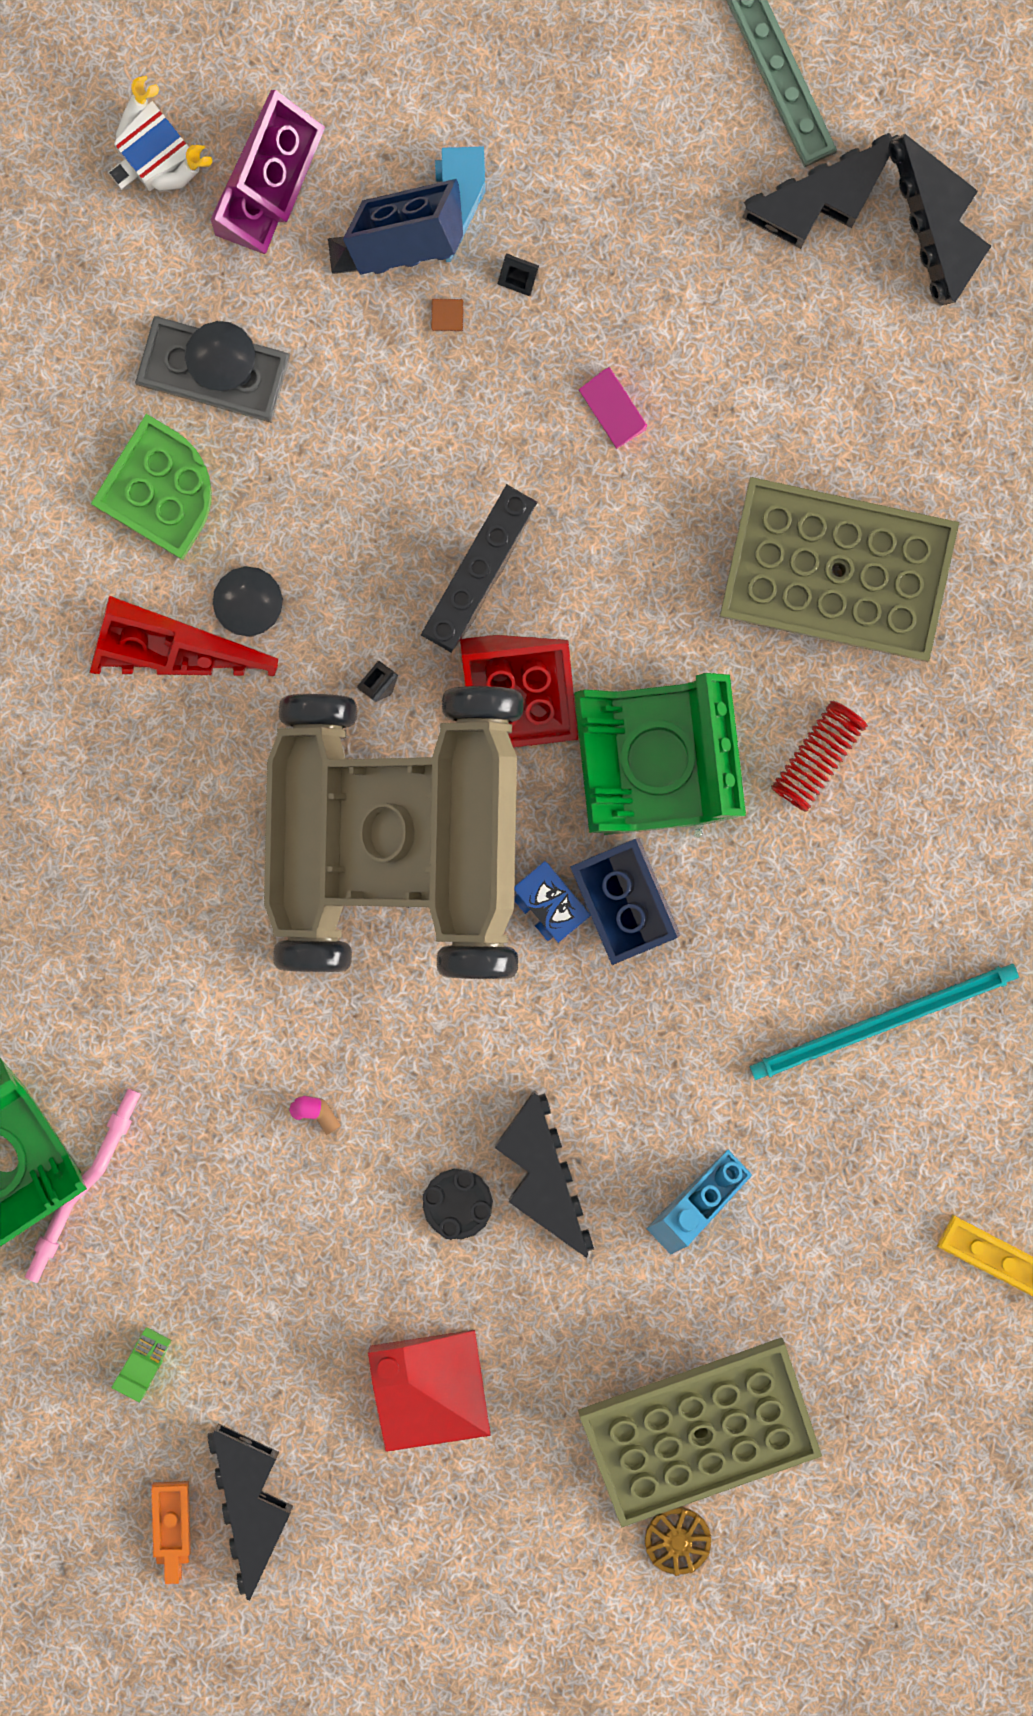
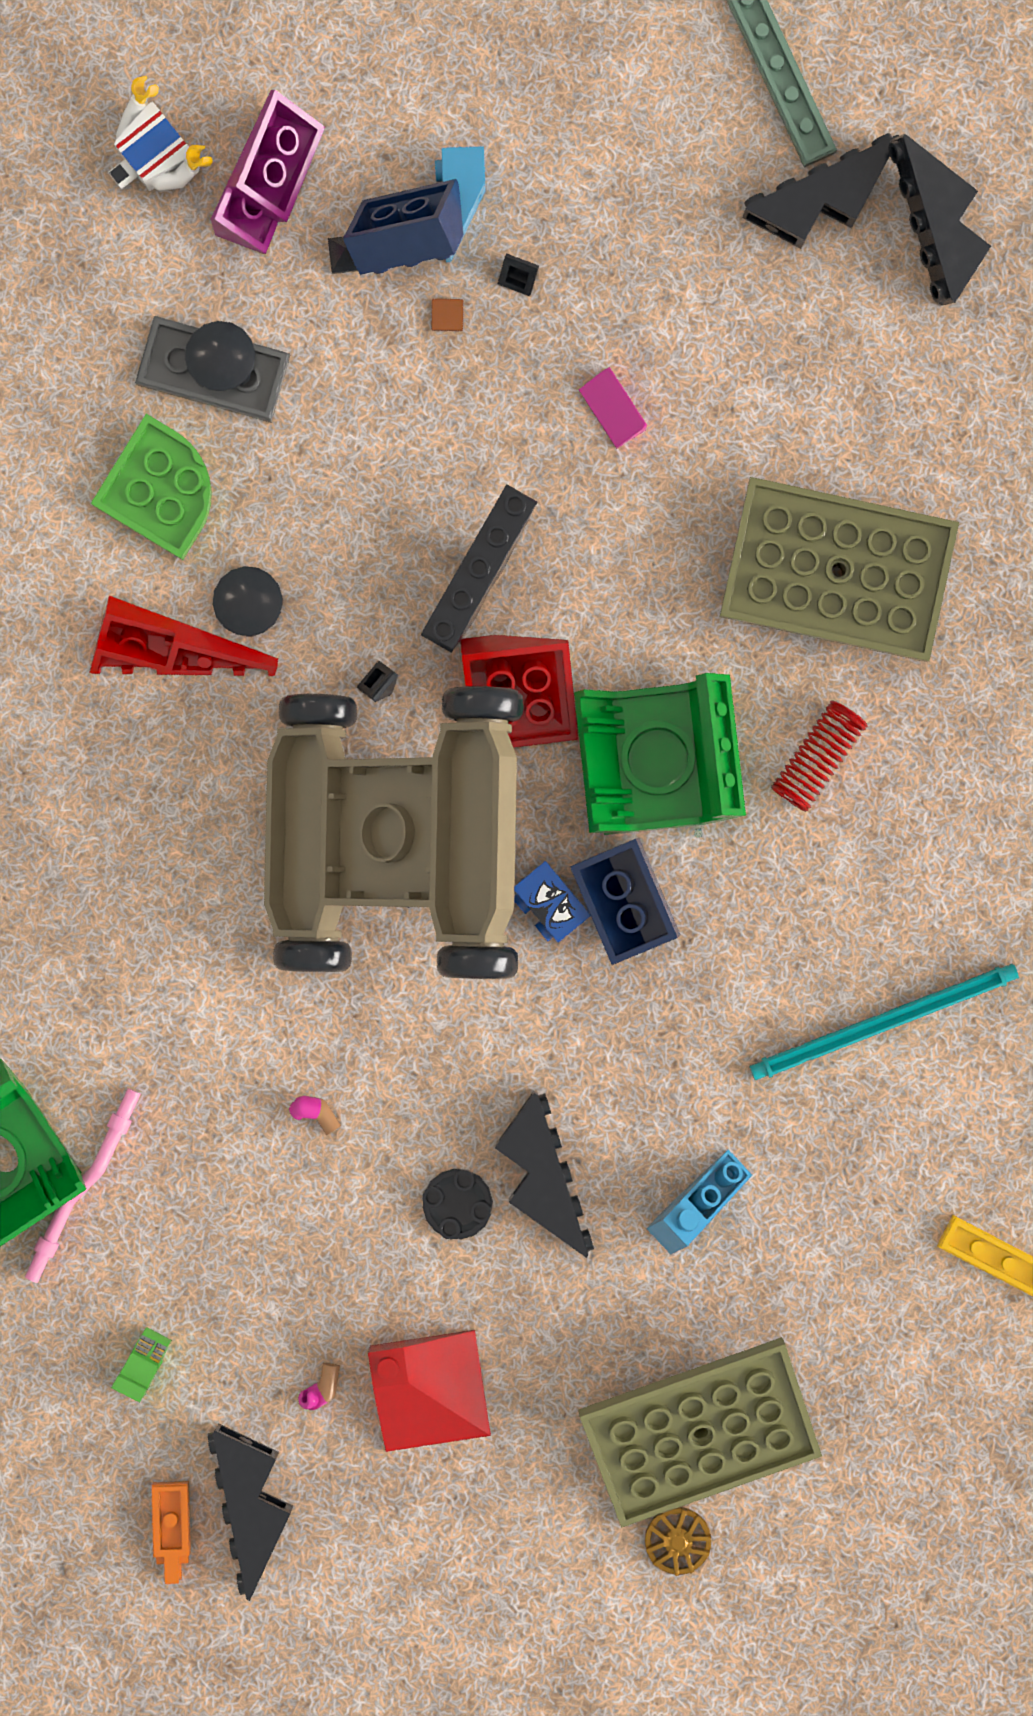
(322, 1391): none -> arm

